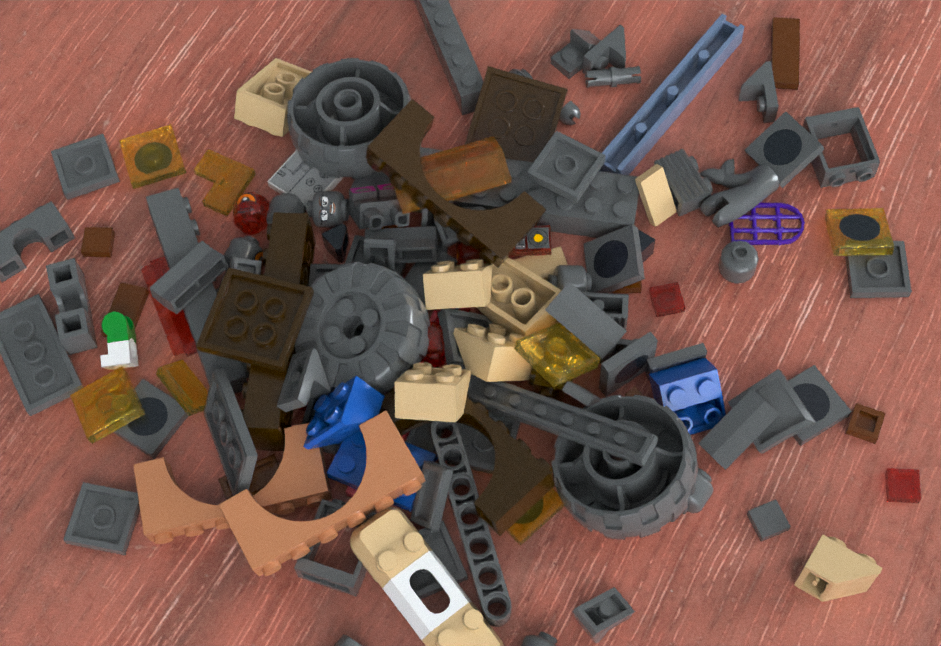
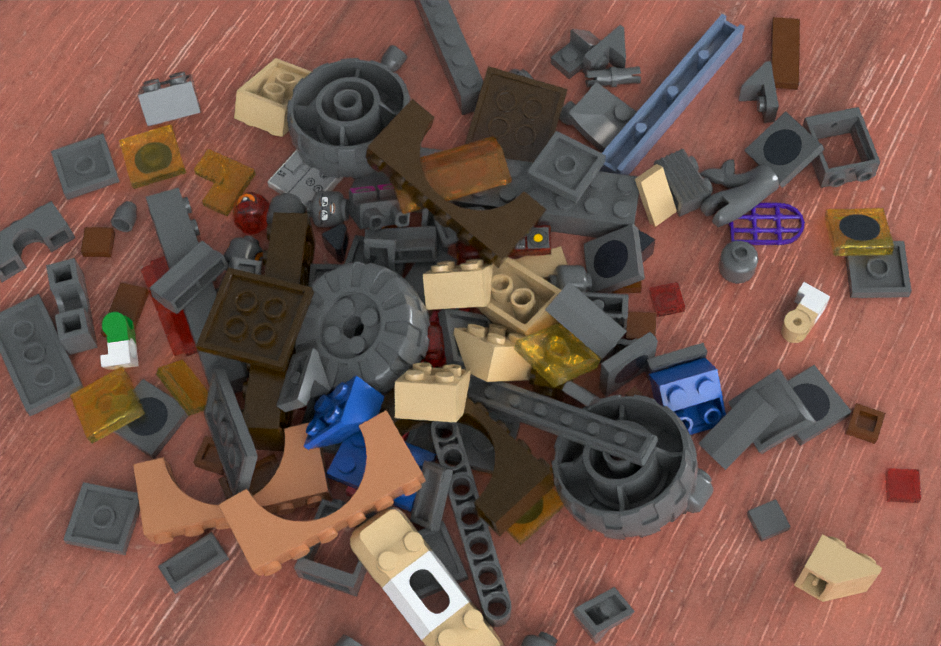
(124, 217): none -> dark grey hose
(168, 98): none -> slope
(193, 562): none -> dark grey tile
(208, 457): none -> reddish brown tile
(393, 58): none -> dark grey hose
(600, 116): none -> dark grey plate
(640, 324): none -> reddish brown tile
(802, 319): none -> leg

